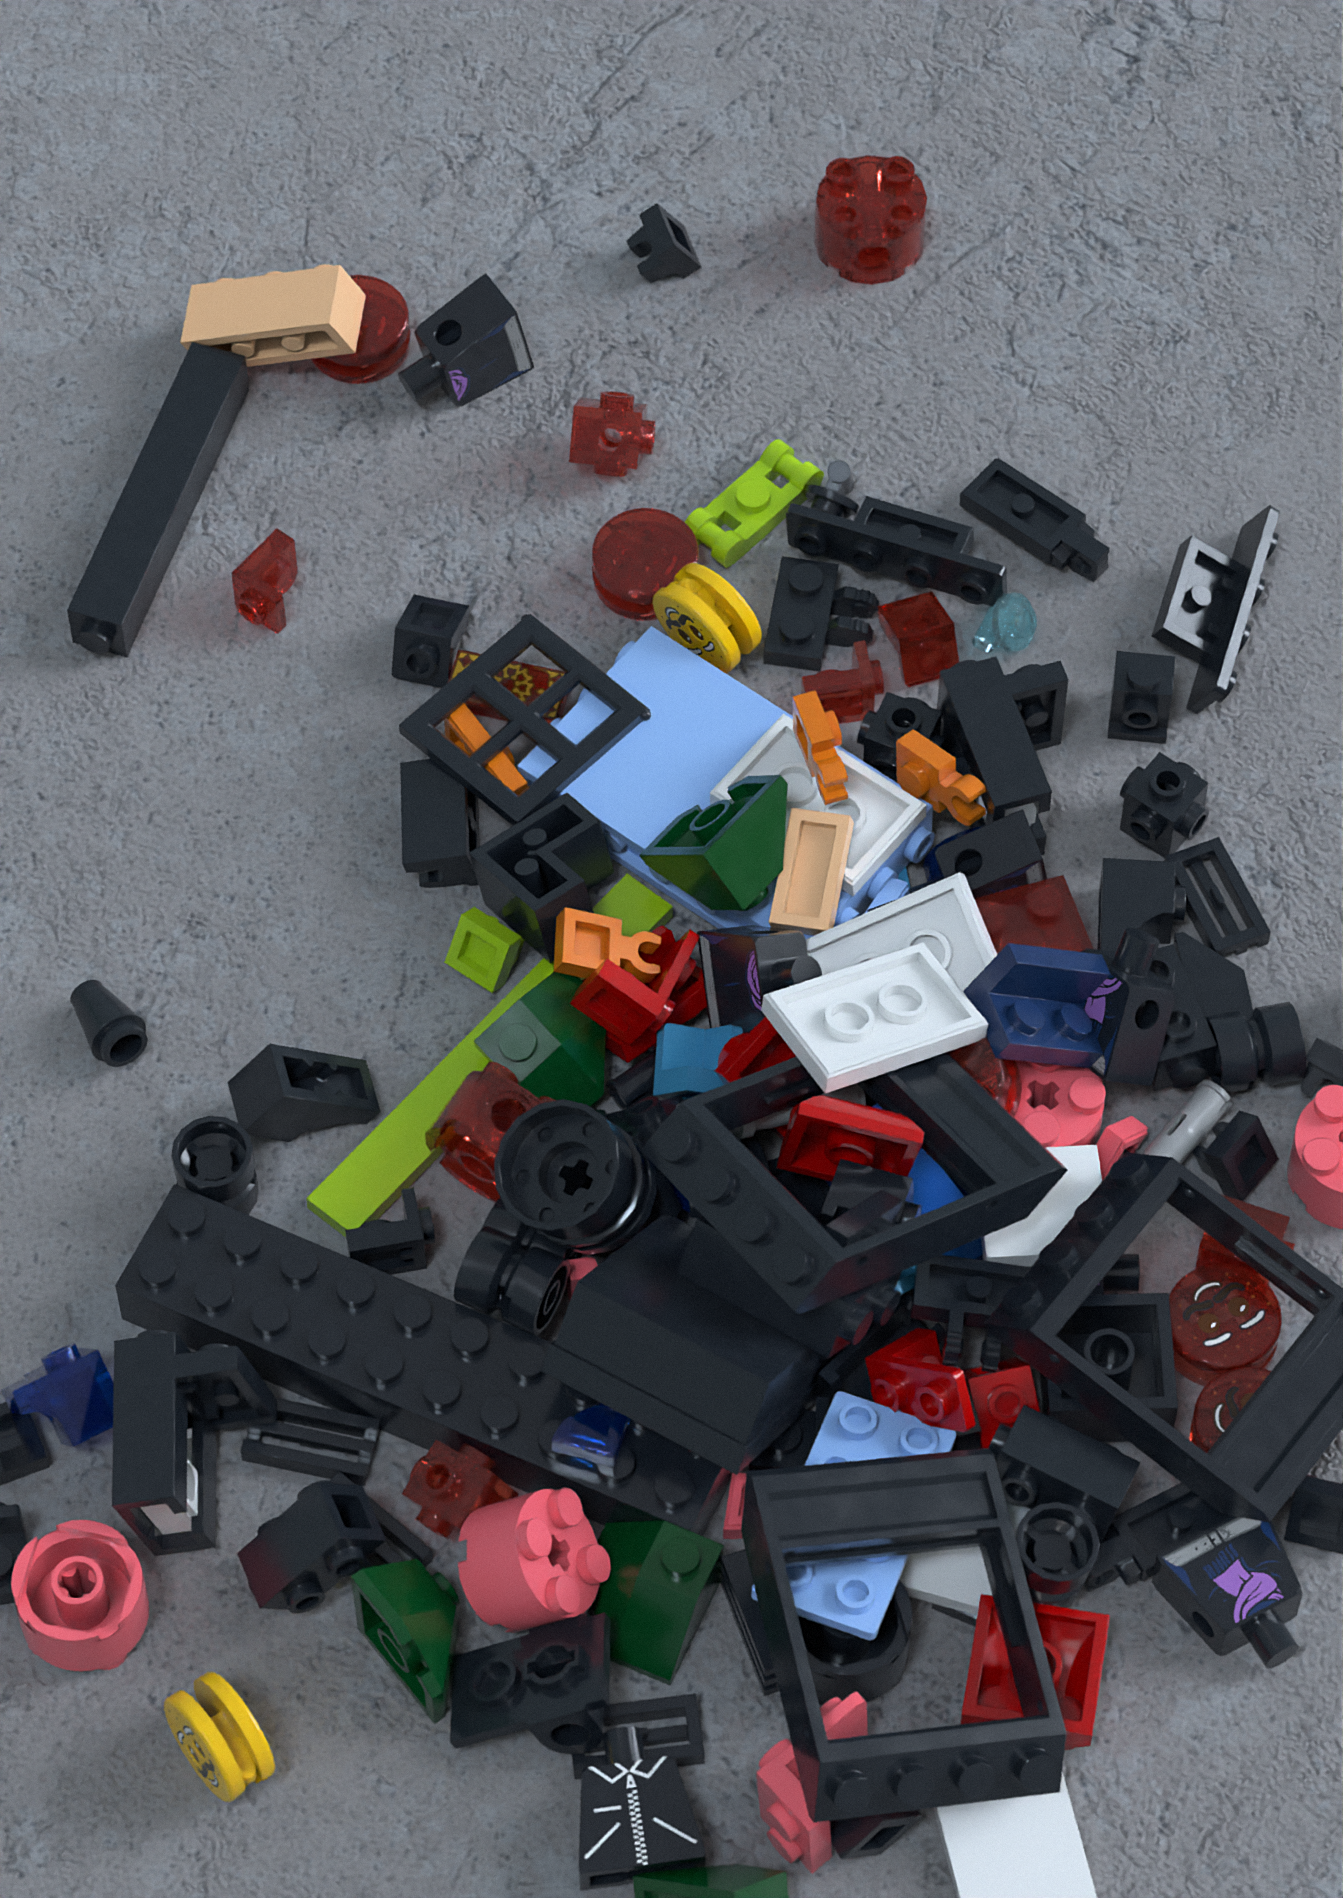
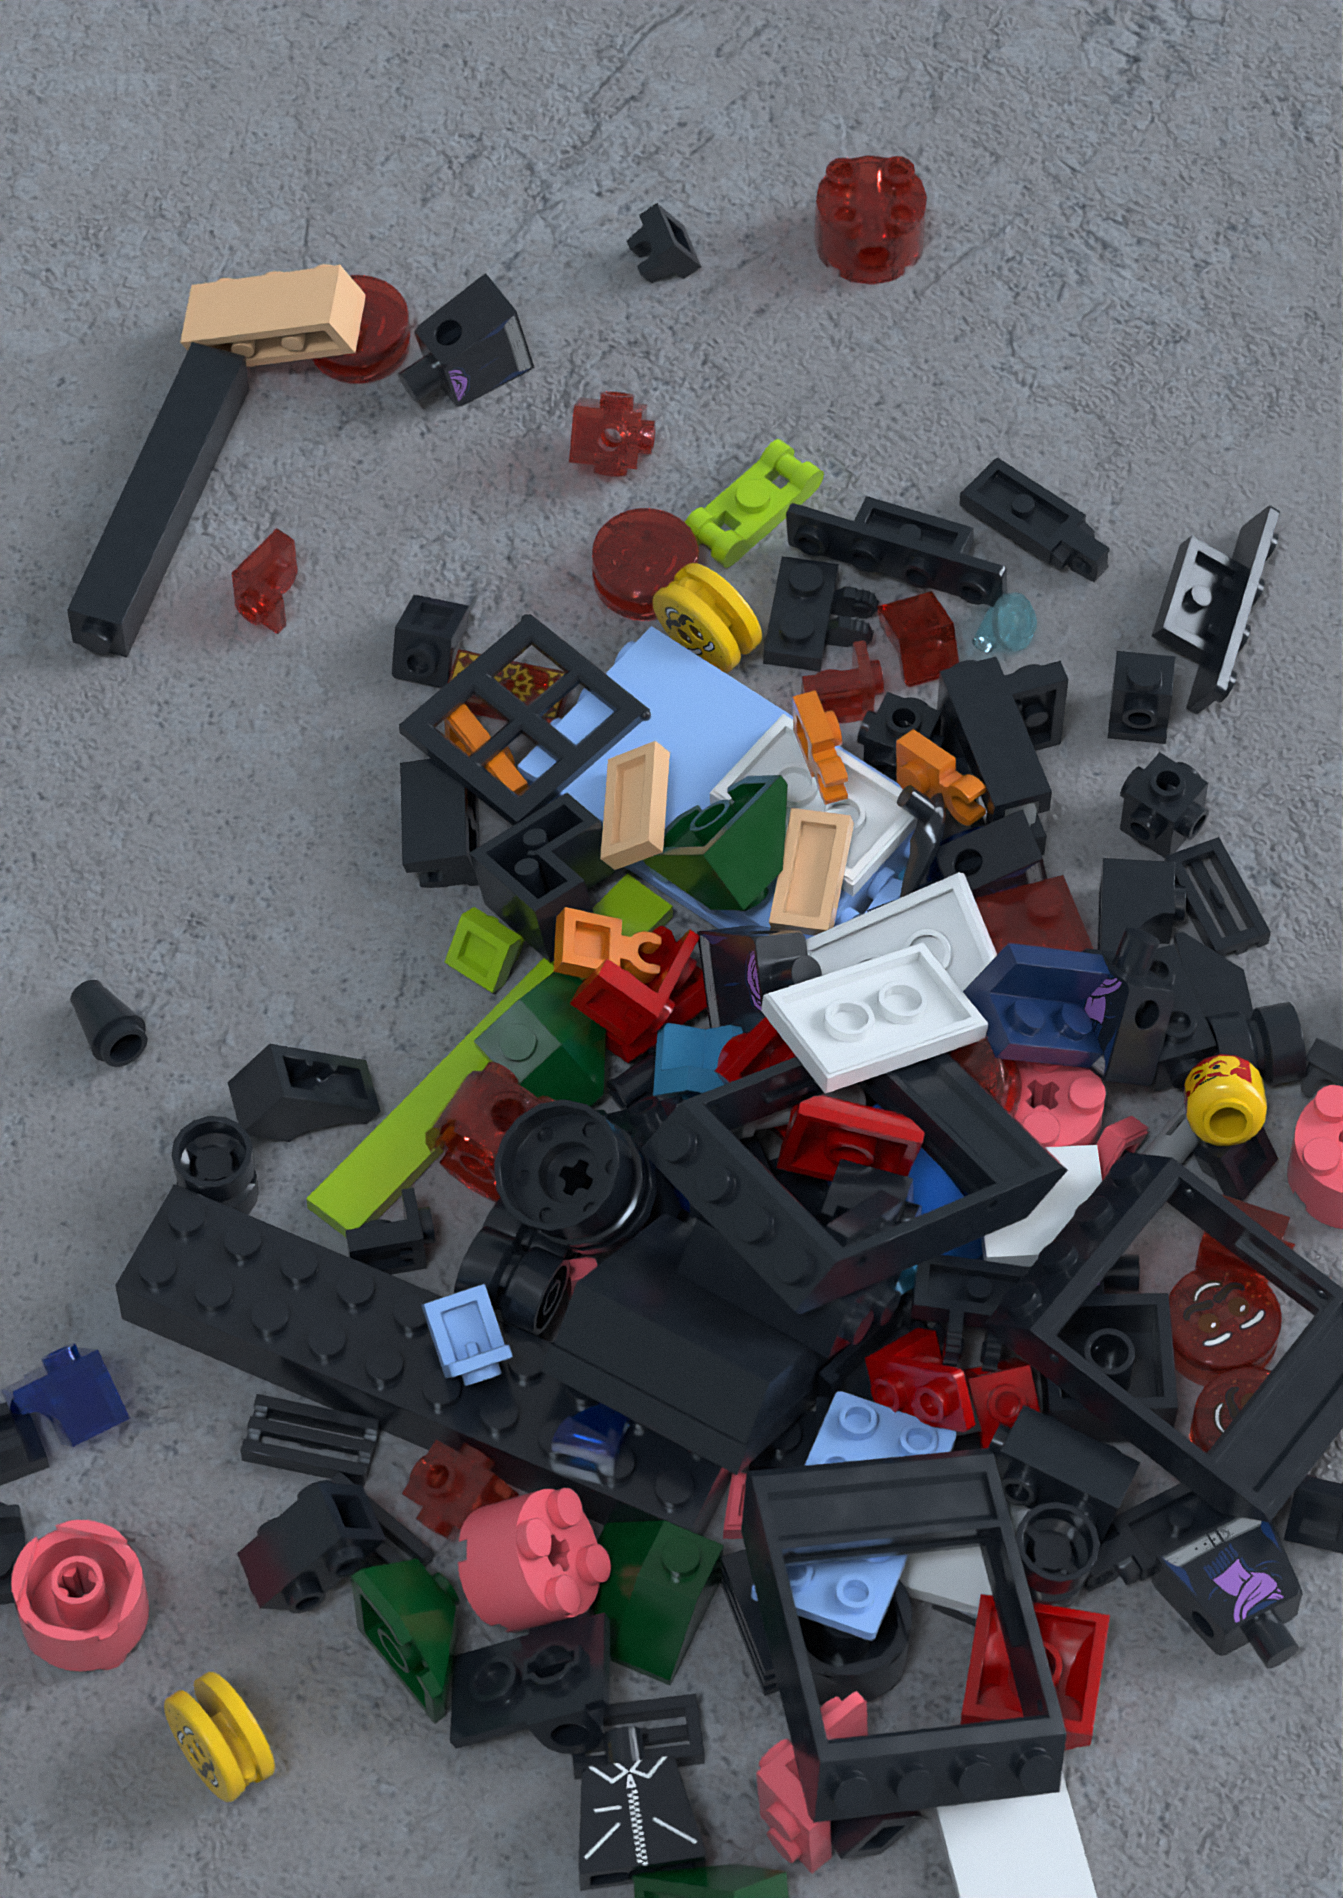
(166, 1433): black brick -> none
(466, 1335): none -> light blue bracket
(635, 805): none -> light nougat tile
(833, 497): black plate -> none
(926, 837): none -> black bar
(1225, 1100): none -> yellow head

